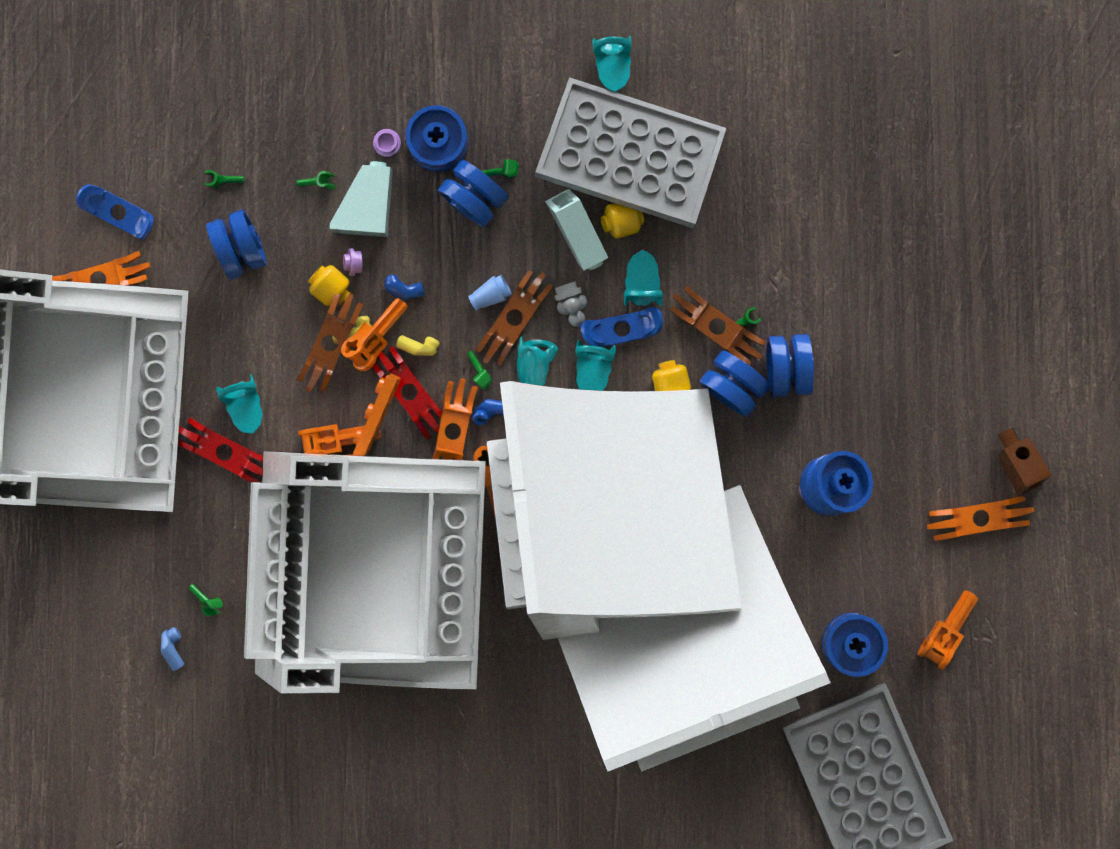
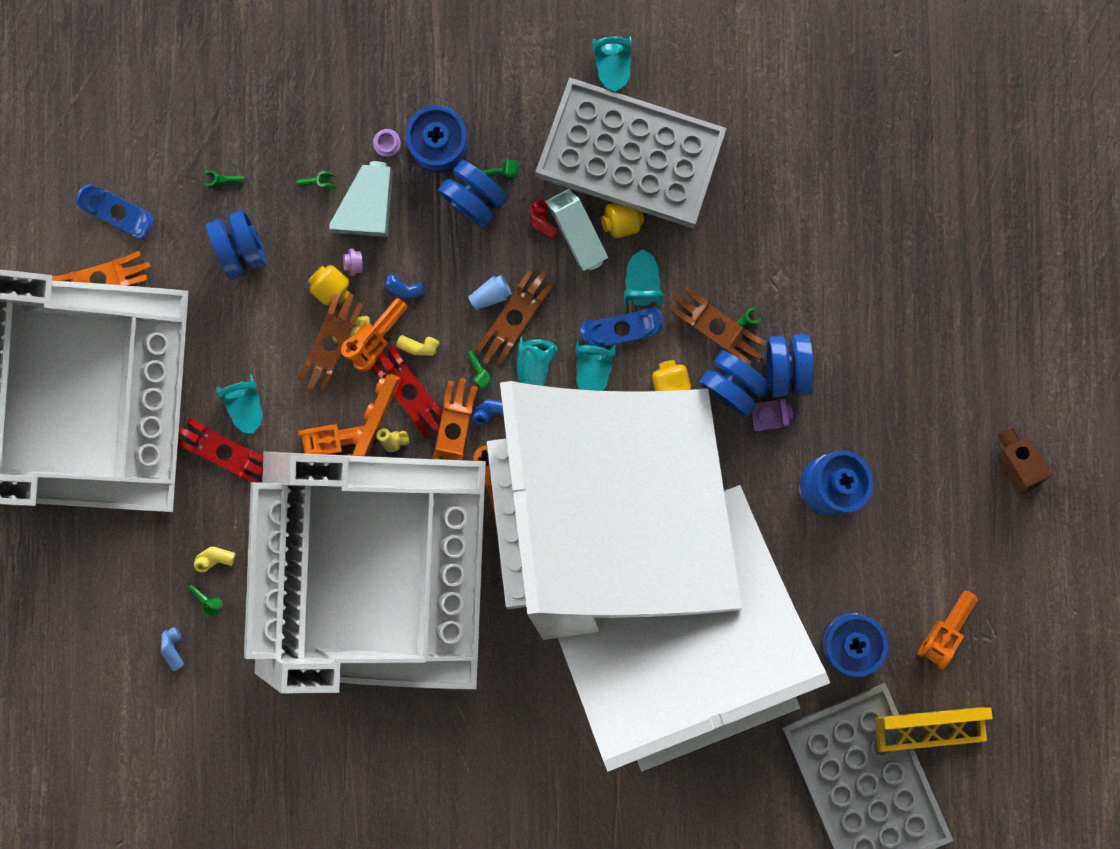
(212, 556): none -> light yellow arm
(392, 441): none -> light yellow arm
(539, 221): none -> red arm
(571, 303): light grey piece -> none
(771, 415): none -> medium lavender bracket
(937, 718): none -> yellow fence
(964, 522): orange piece -> none

